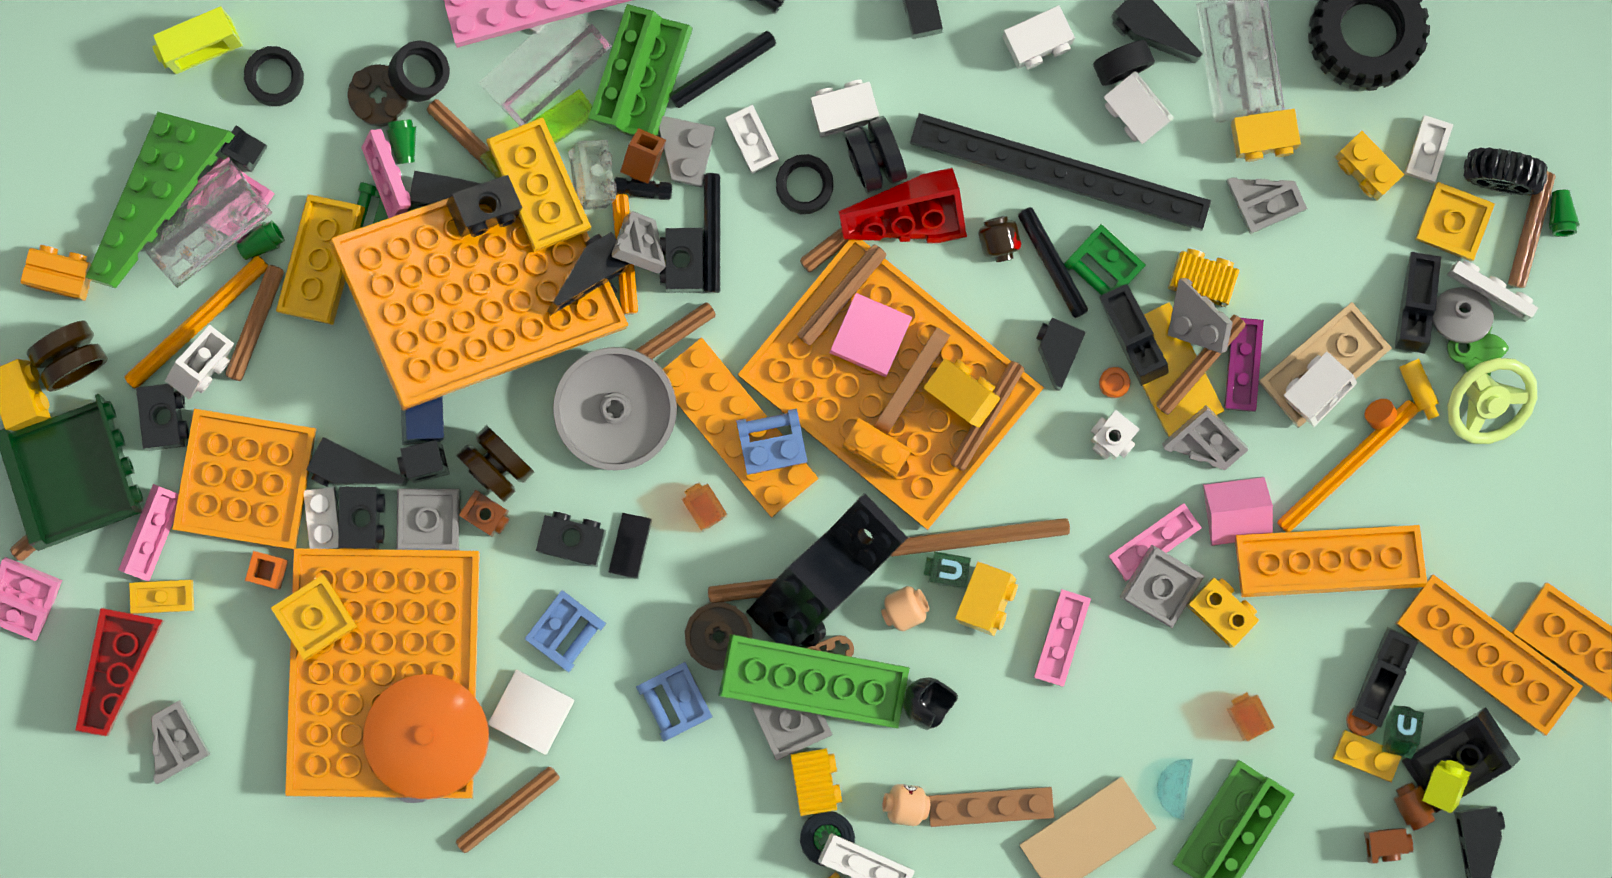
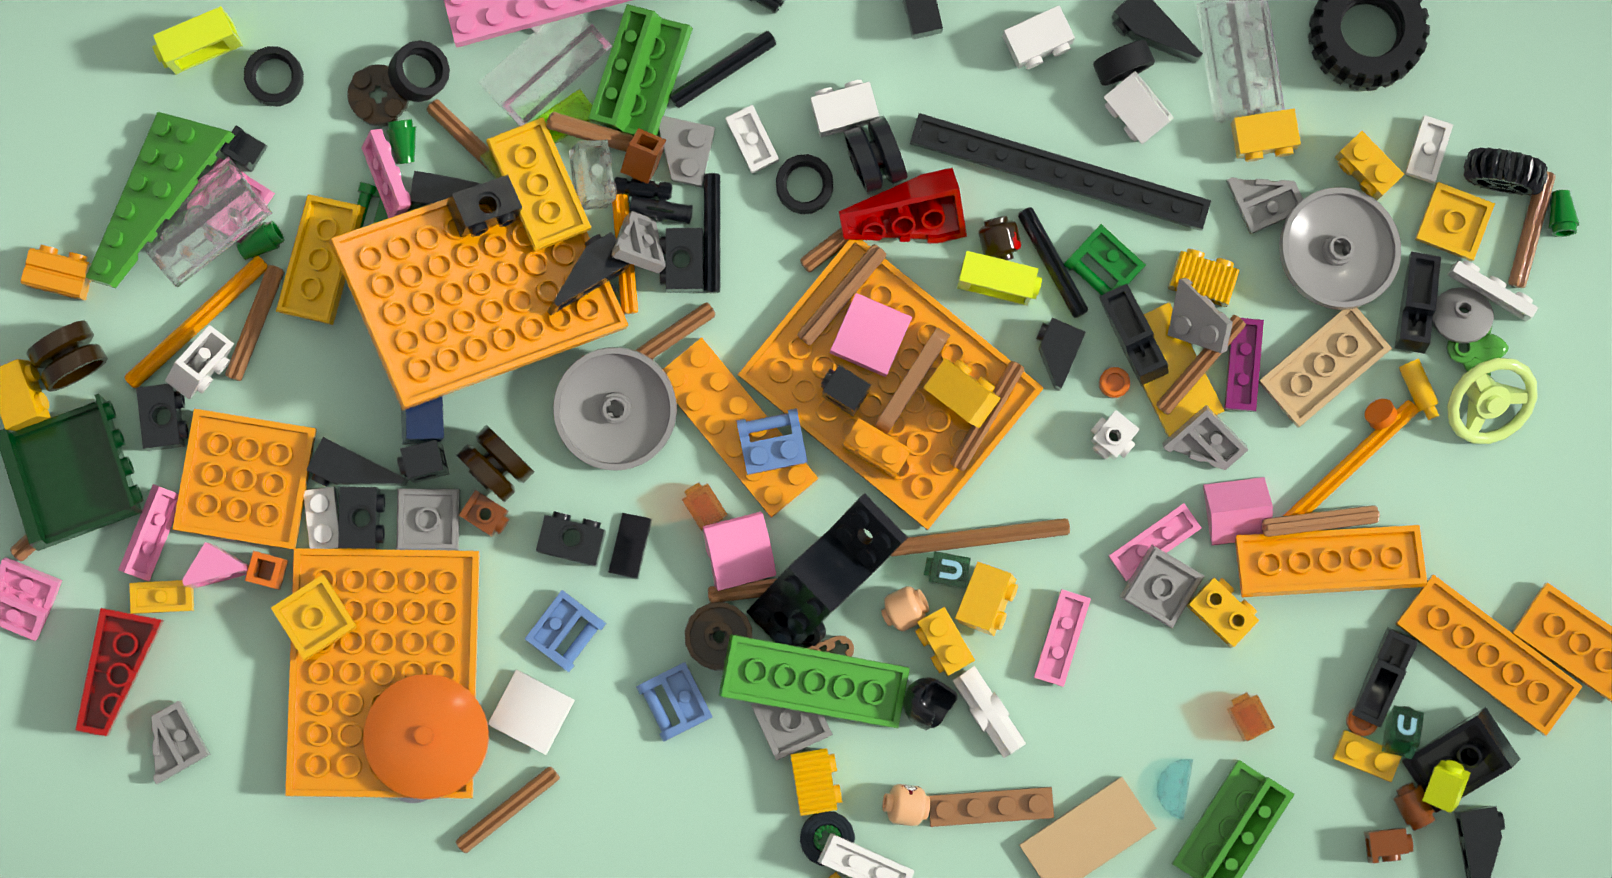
(213, 566): none -> bright pink slope
(588, 131): none -> medium nougat axle
(682, 212): none -> black pin
(739, 551): none -> bright pink slope
(844, 389): none -> black brick
(945, 642): none -> yellow brick
(989, 712): none -> white piece
(999, 278): none -> neon yellow window
(1319, 388): white brick -> none
(1320, 520): none -> medium nougat axle
(1340, 248): none -> light grey dish

